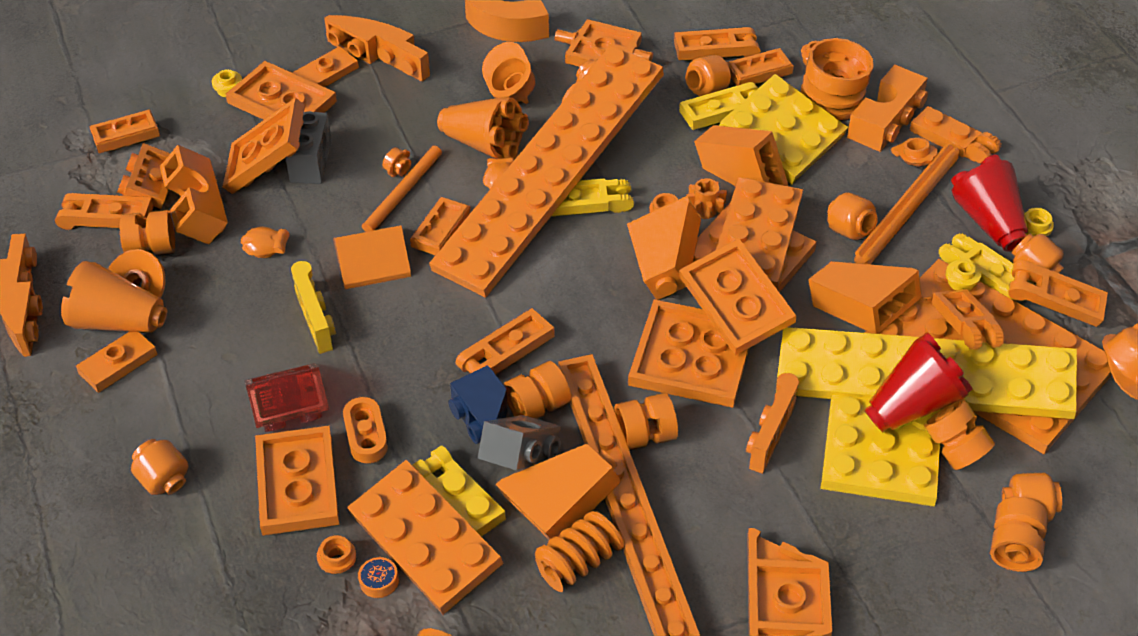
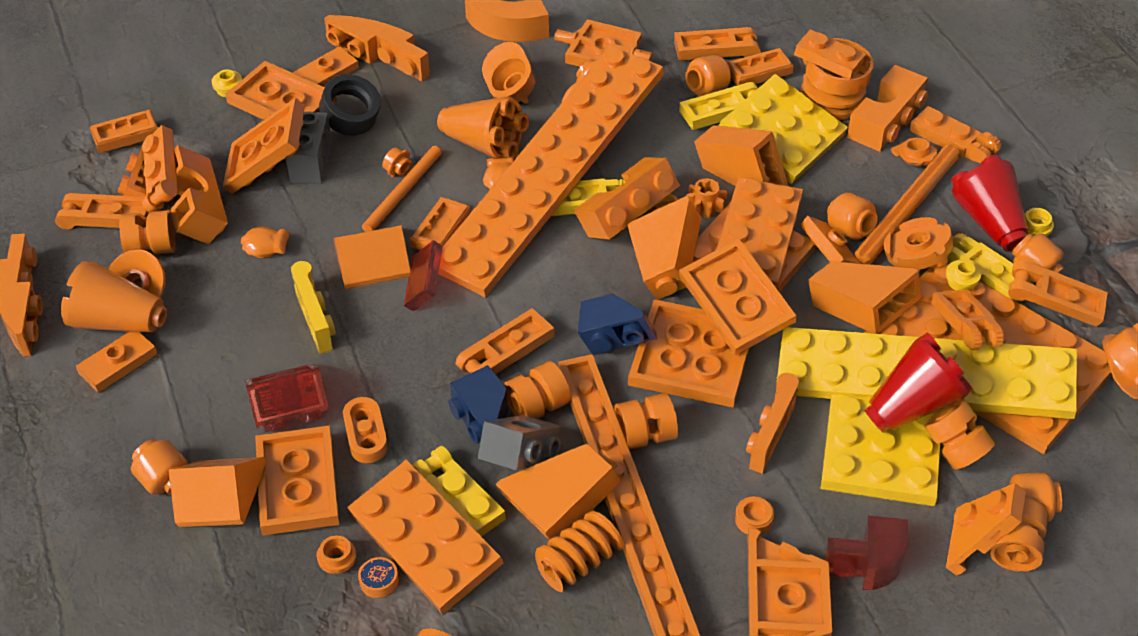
(159, 169): none -> orange plate
(215, 491): none -> orange slope
(359, 88): none -> black tyre
(423, 276): none -> clear red tile
(612, 324): none -> dark blue slope
(643, 188): none -> orange arch
(754, 513): none -> orange tile
(828, 241): none -> orange plate
(829, 54): none -> orange plate
(876, 557): none -> clear red brick
(934, 245): none -> orange plate
(983, 523): none -> orange wing

